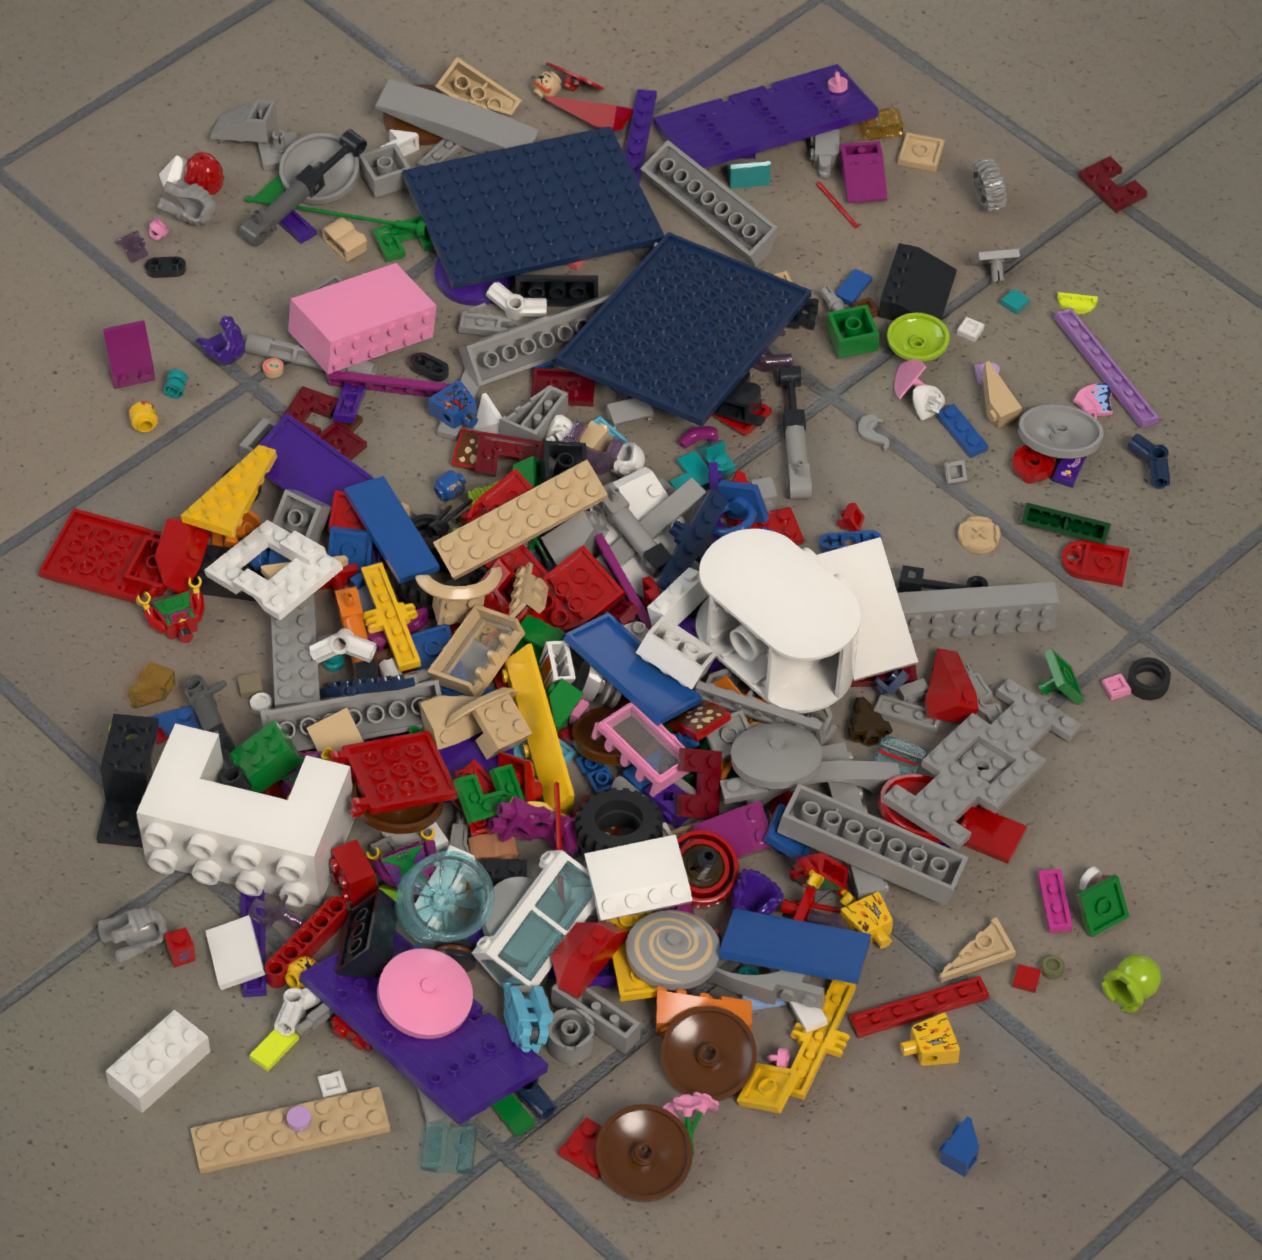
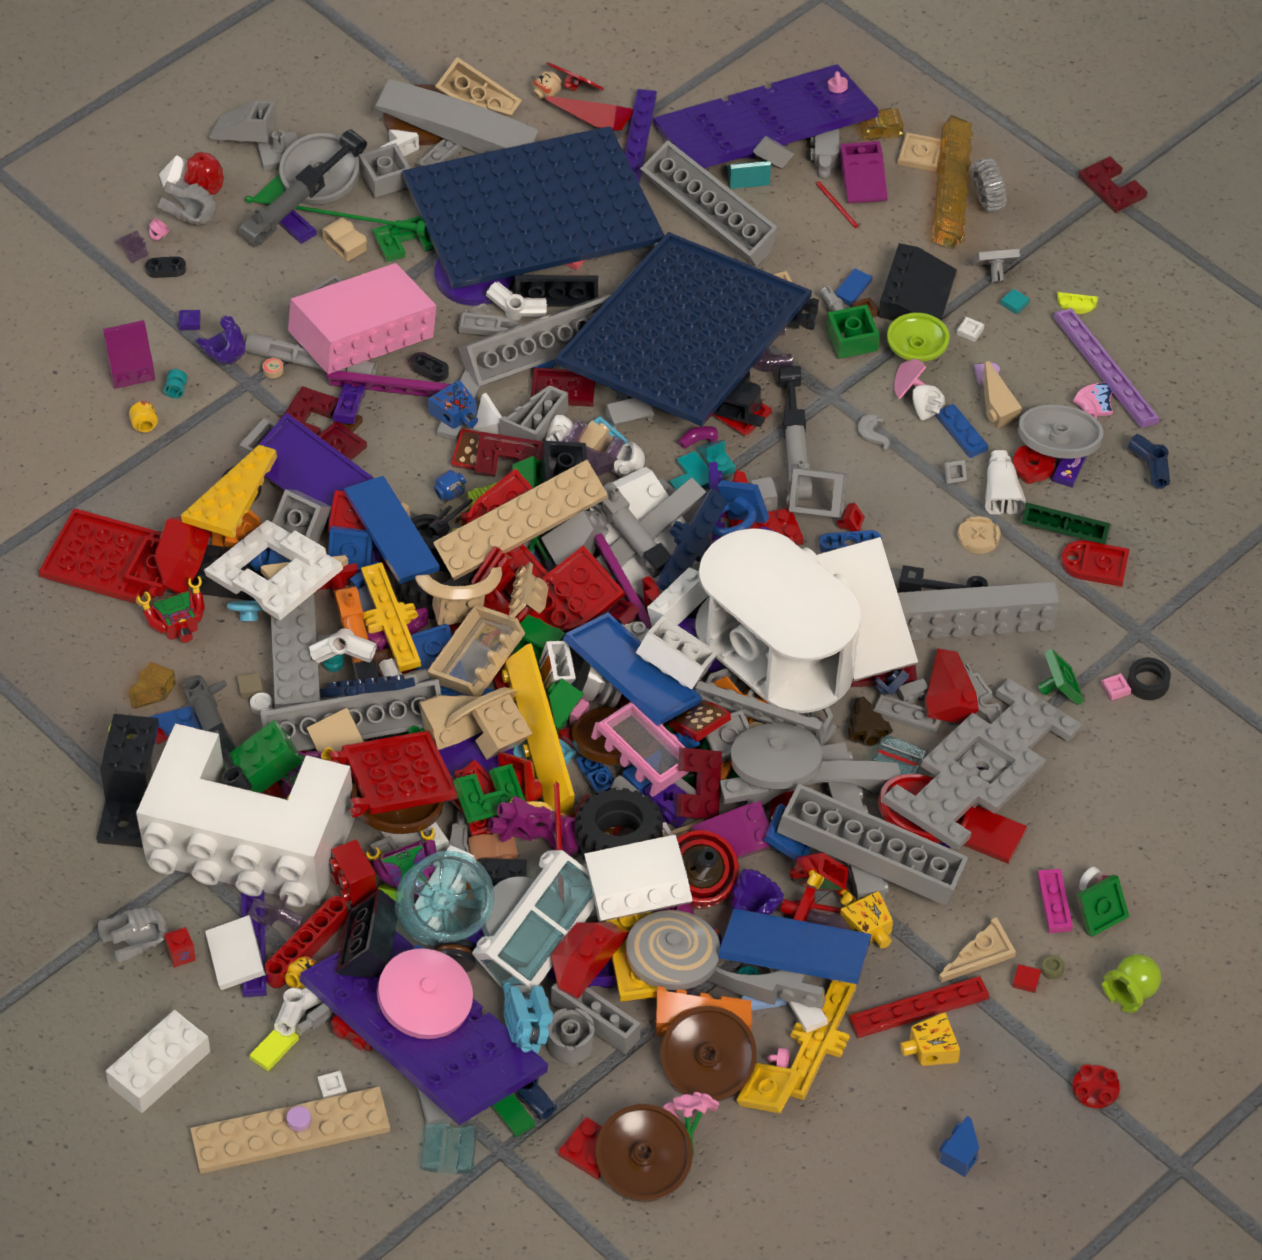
(189, 319): none -> dark purple tile
(247, 609): none -> medium azure piece
(491, 561): none -> red tile
(773, 152): none -> light grey tile
(839, 492): none -> light grey window
(952, 182): none -> clear yellow brick
(1003, 486): none -> white piece
(1096, 1086): none -> red dish

